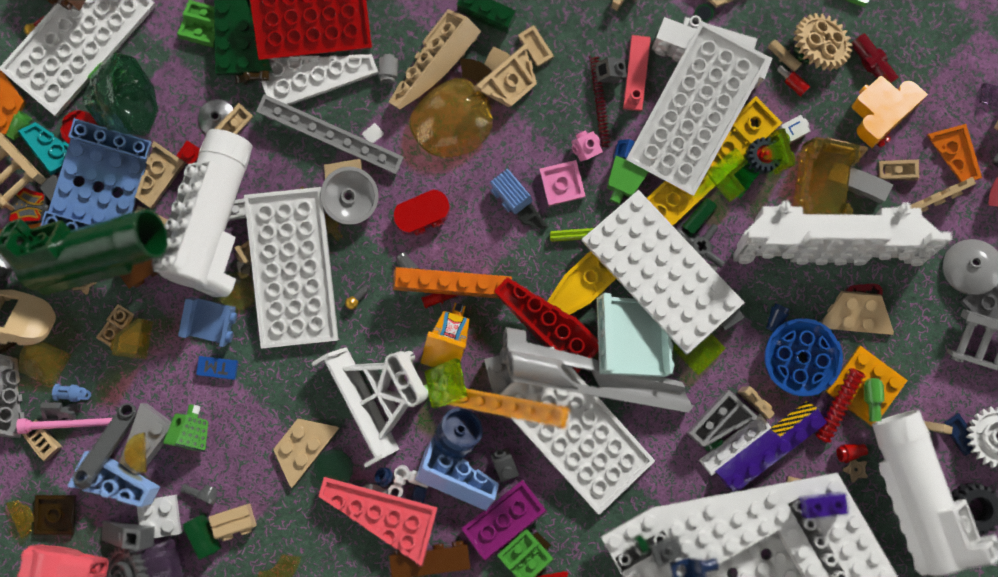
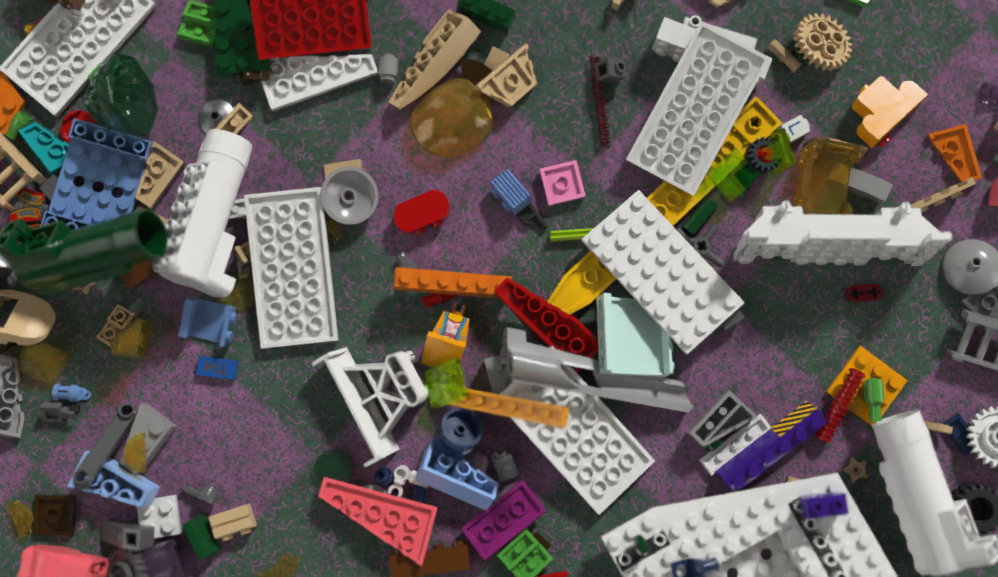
(24, 425): bright pink piece -> none
(50, 440): tan slope -> none
(188, 153): red brick -> none
(188, 430): bright green torso -> none
(301, 447): tan wing -> none
(330, 134): light grey plate -> none
(352, 302): piece -> none
(373, 133): white sticker -> none
(537, 47): tan tile -> none
(586, 145): bright pink brick -> none
(623, 148): blue tile -> none
(624, 179): bright green torso -> none
(636, 73): coral piece -> none
(658, 550): dark grey brick -> none
(702, 354): clear neon green plate -> none
(705, 12): black tile -> none
(756, 402): tan wing -> none
(777, 316): dark blue cone -> none
(794, 81): red piece -> none
(822, 355): blue brick -> none
(850, 452): red cone -> none
(858, 313): tan wing -> none
(873, 58): dark red piece -> none
(899, 170): tan slope -> none

